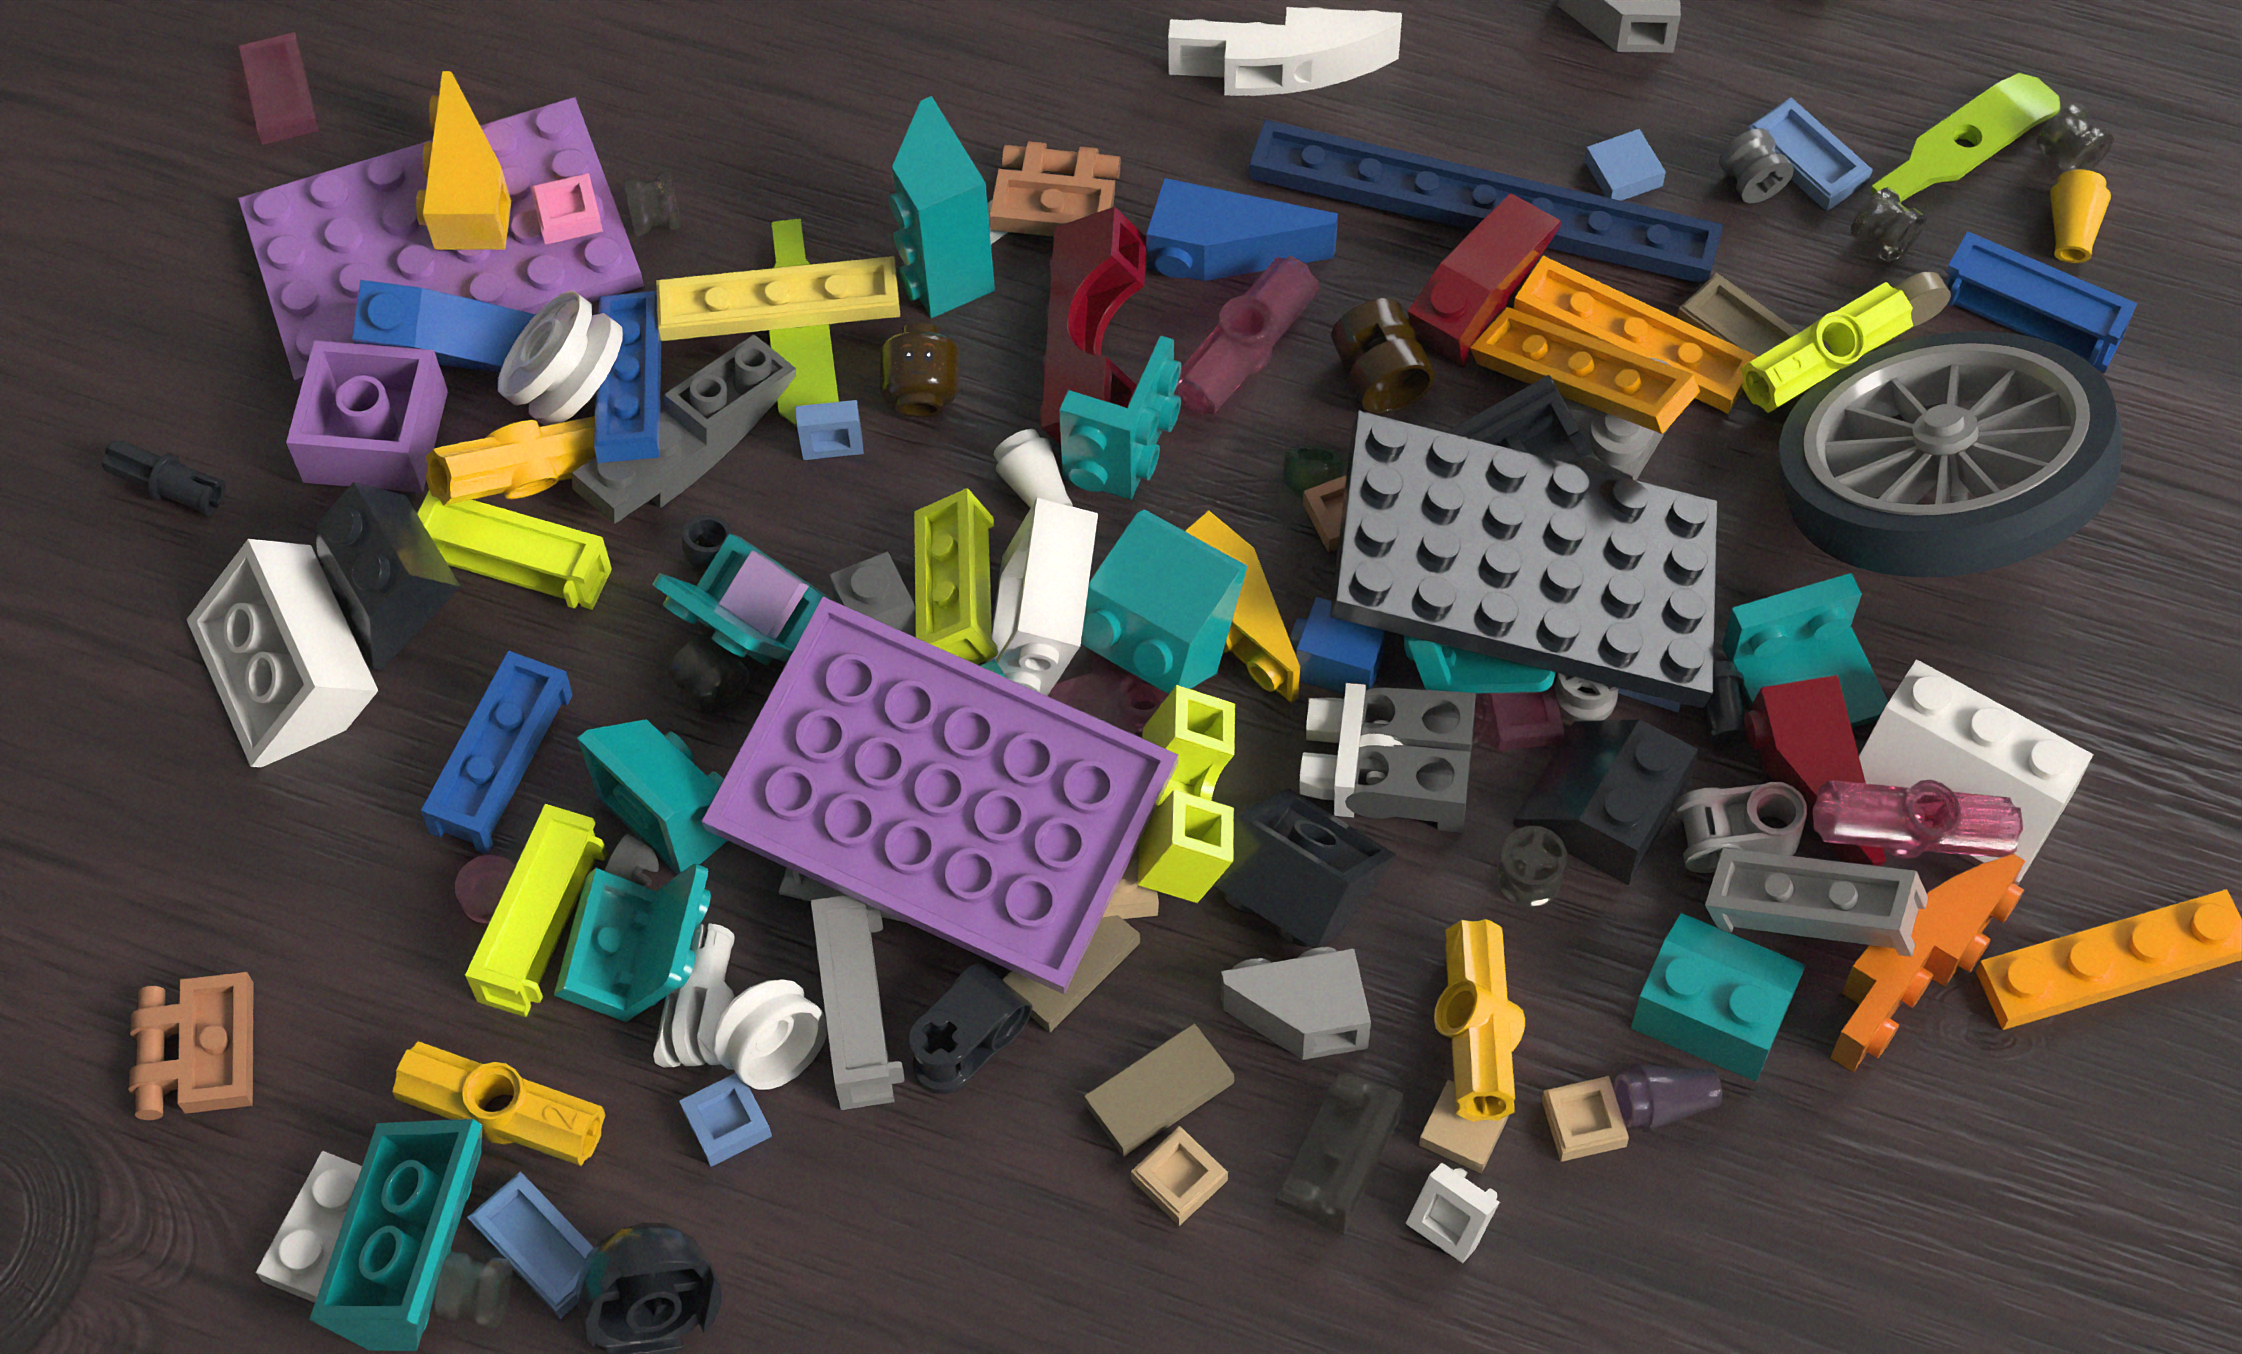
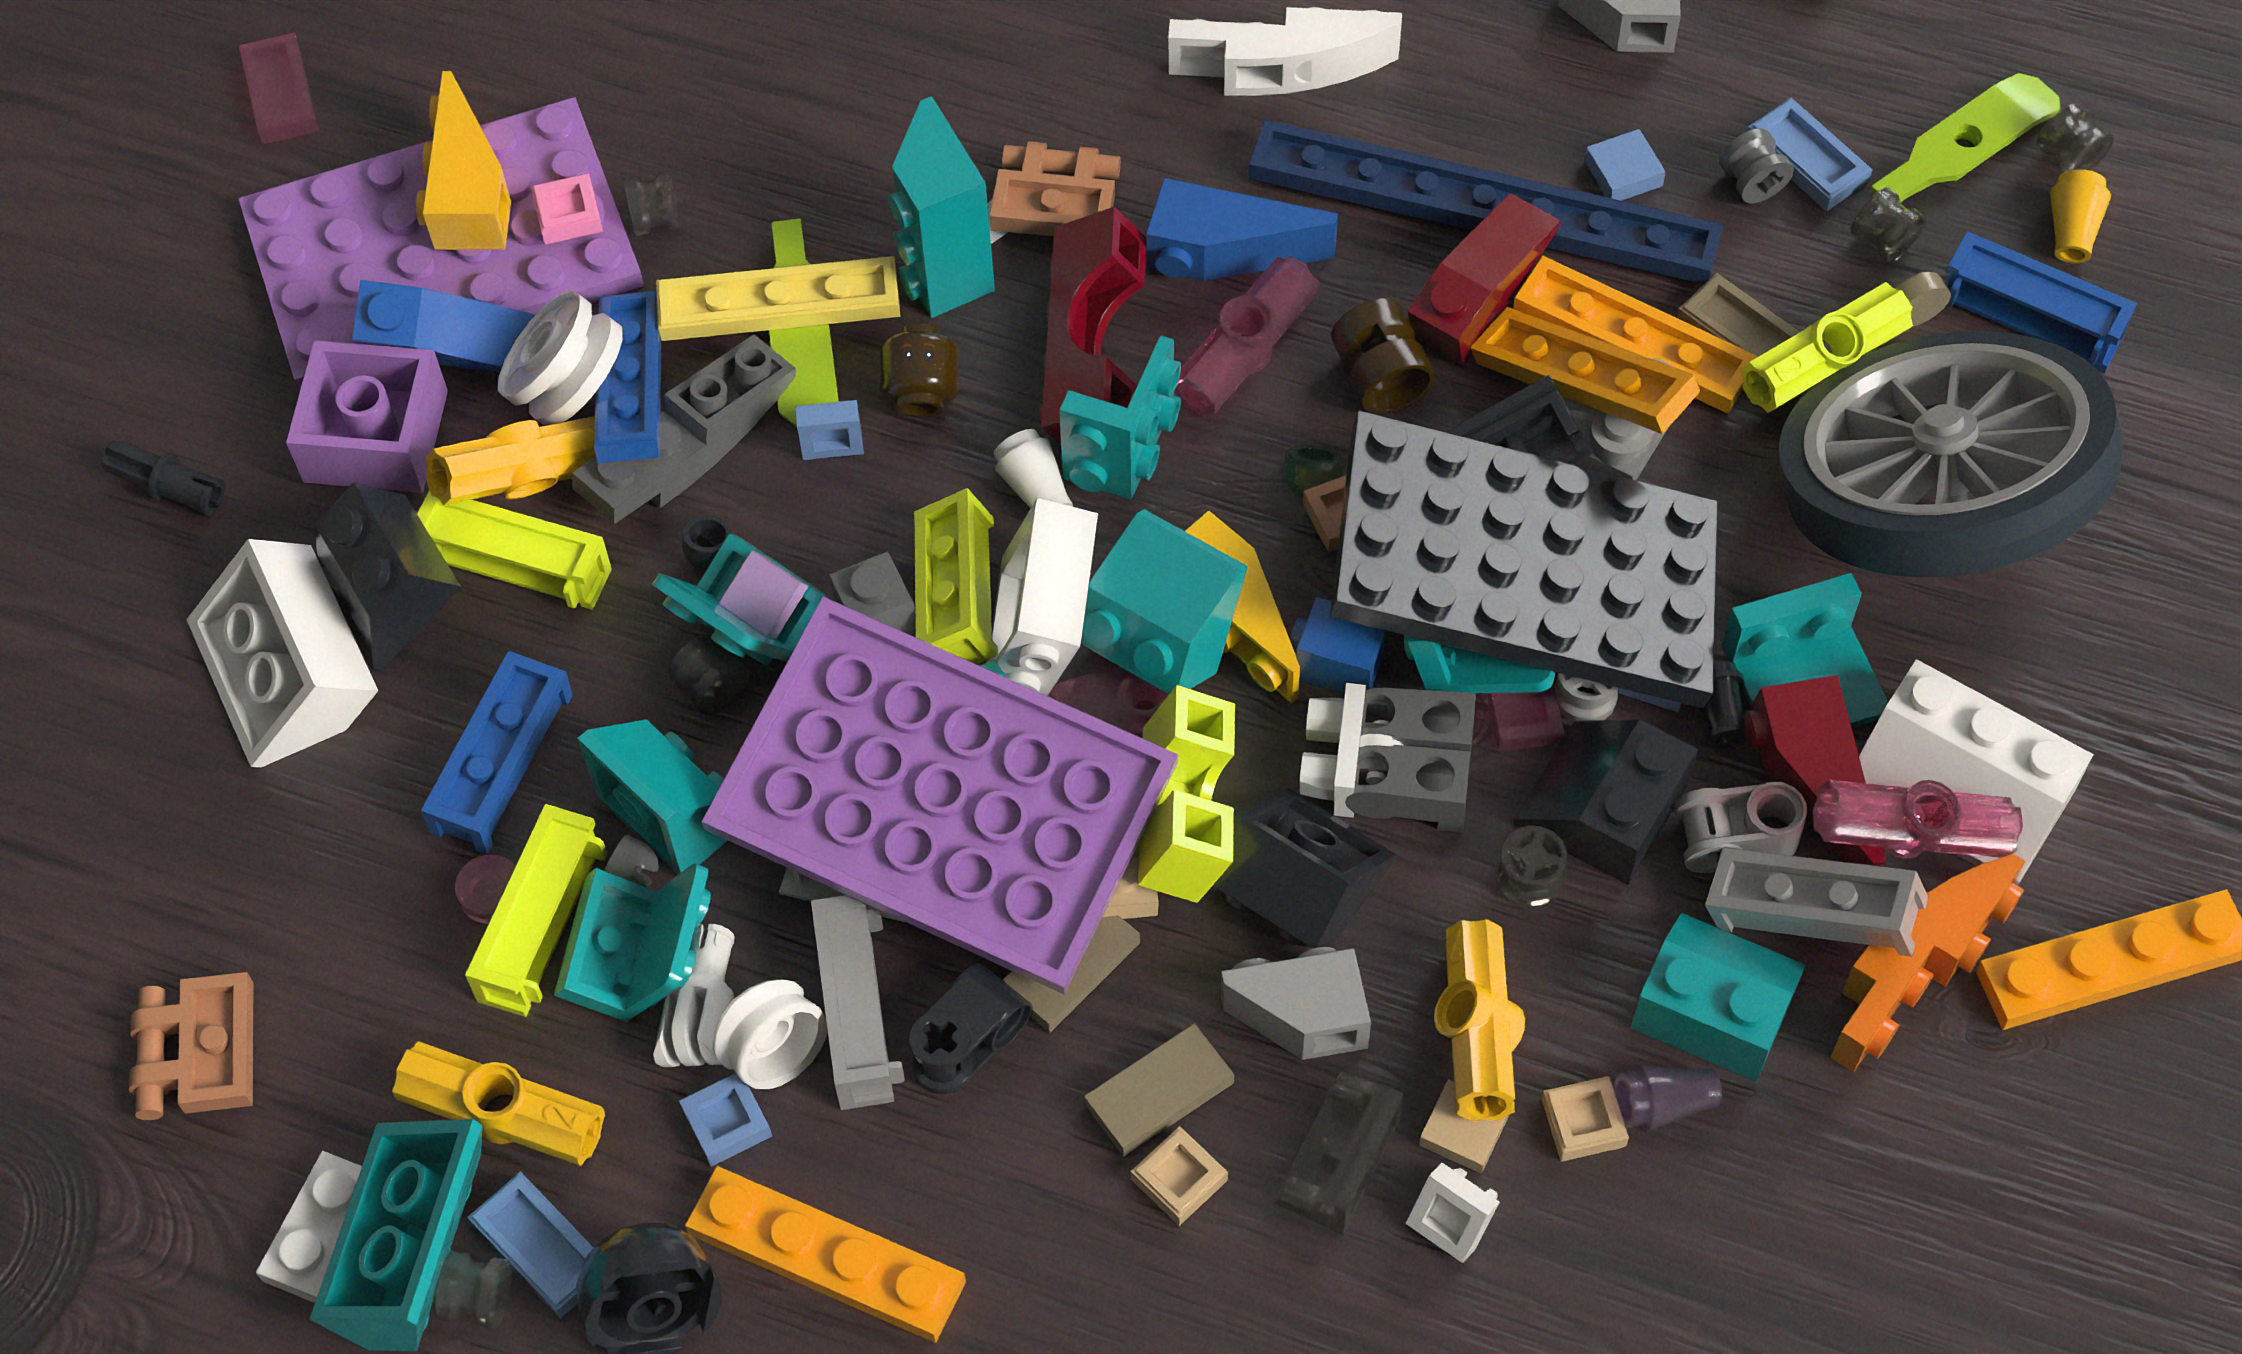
(826, 1254): none -> light orange plate

